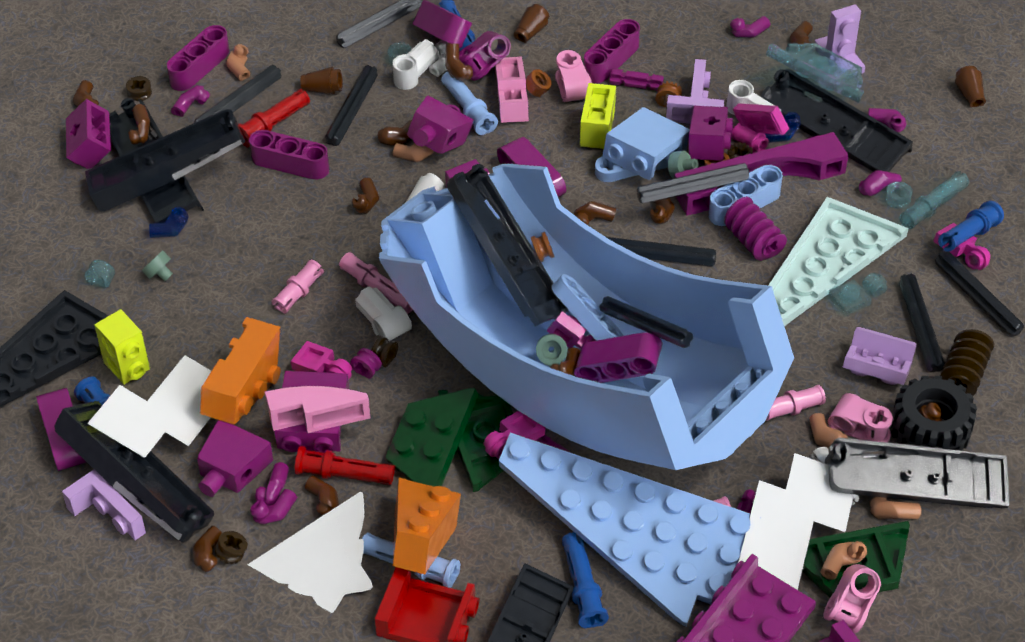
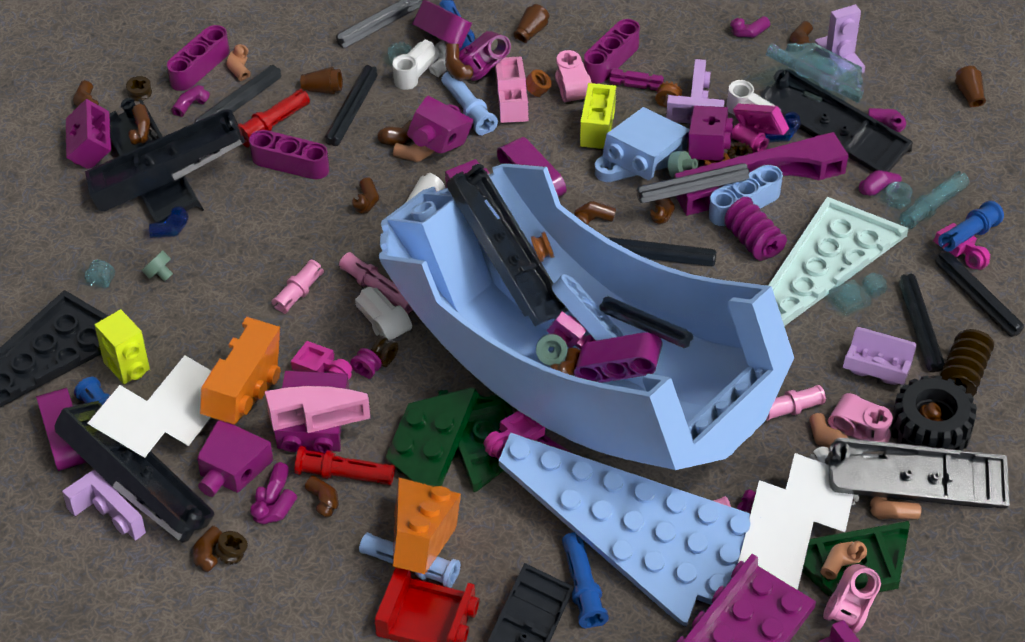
(322, 557): white sticker -> none

